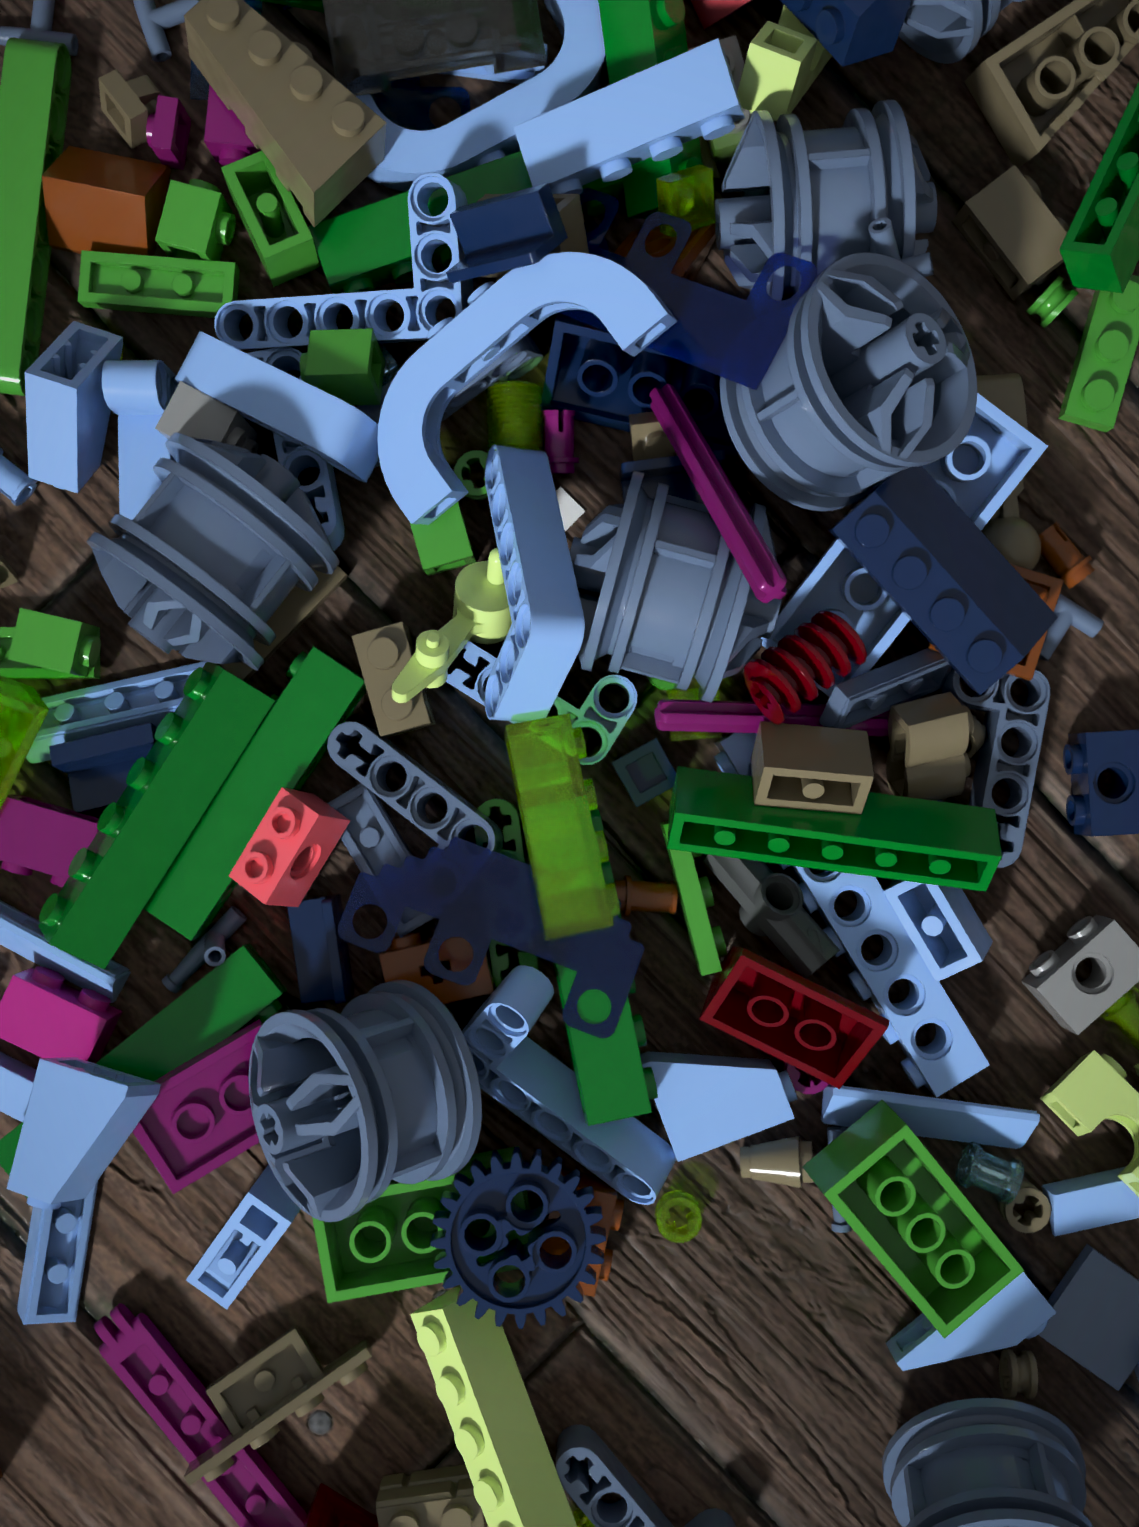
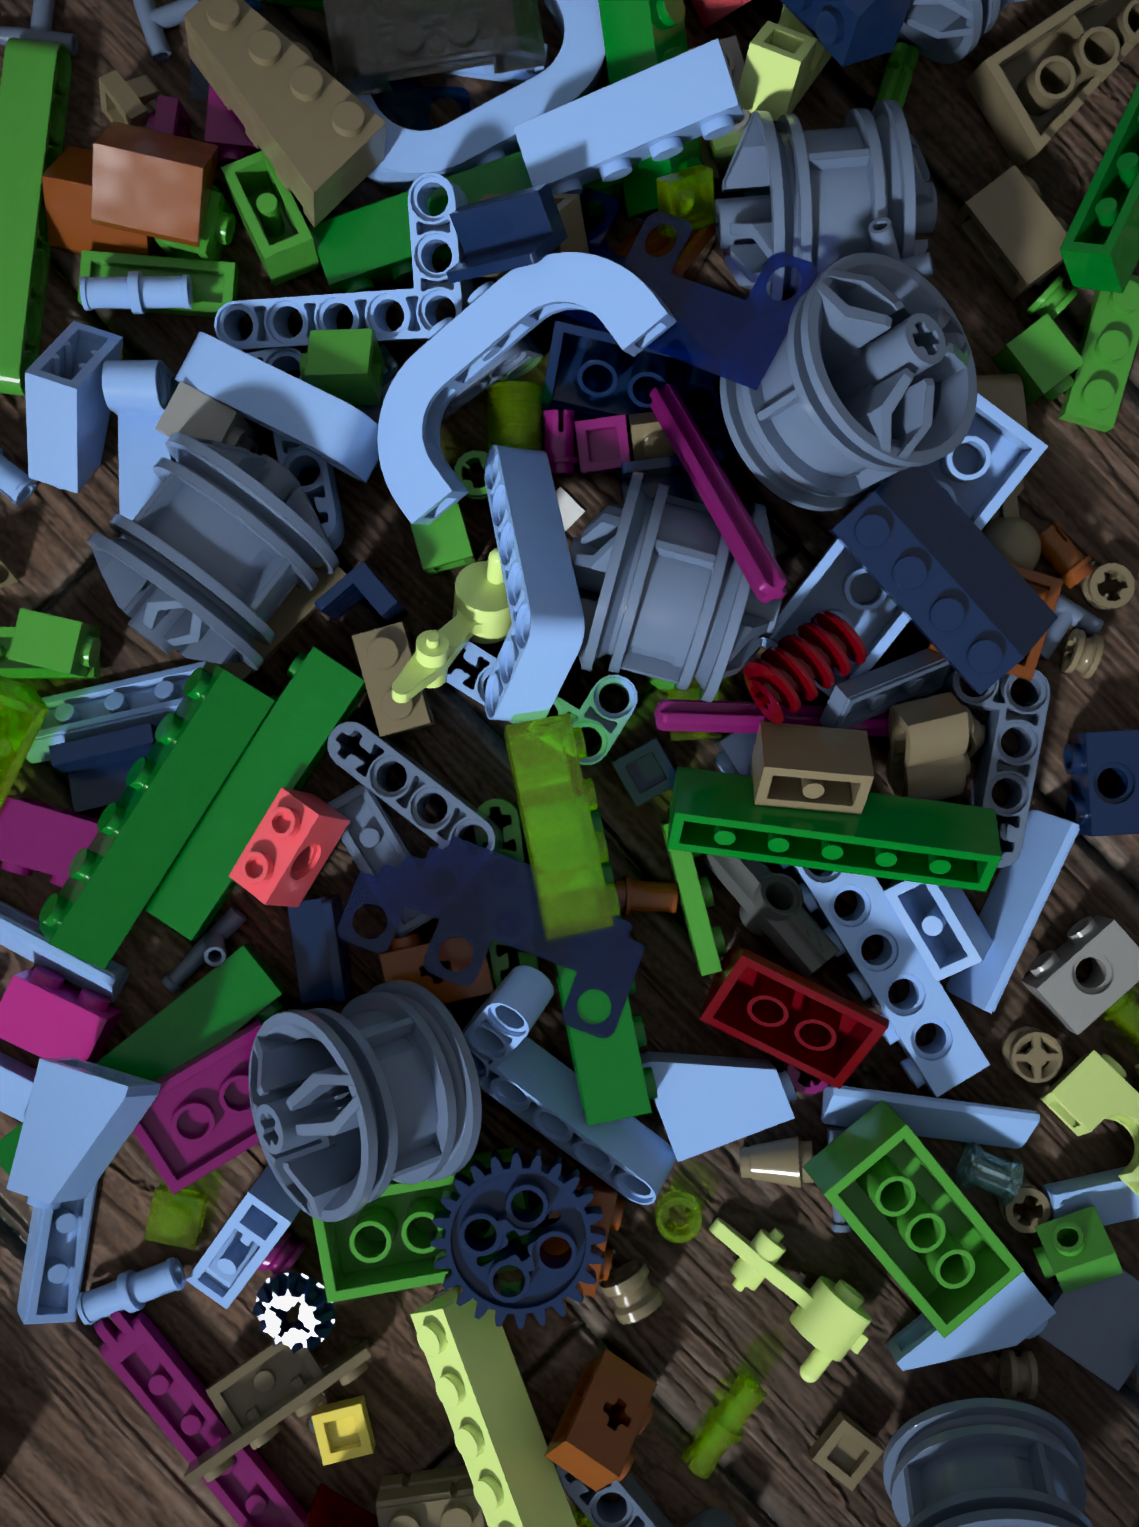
(130, 1291): none -> light blue pin
(136, 292): none -> light blue pin
(152, 182): none -> dark orange slope
(176, 1217): none -> clear neon green plate
(282, 1255): none -> magenta bush
(315, 1315): none -> dark blue gear
(343, 1430): none -> light yellow plate
(355, 586): none -> dark blue panel
(602, 1421): none -> dark orange brick
(603, 444): none -> magenta plate
(632, 1291): none -> dark tan wheel
(723, 1425): none -> clear neon green pin
(825, 1315): none -> yellowish green piece
(846, 1451): none -> dark tan plate
(898, 73): none -> bright green axle
(1015, 908): none -> light blue slope
(1039, 1062): none -> dark tan wheel
(1041, 359): none -> bright green brick
(1076, 1250): none -> bright green brick
(1082, 653): none -> dark tan bush
(1120, 597): none -> dark tan bush

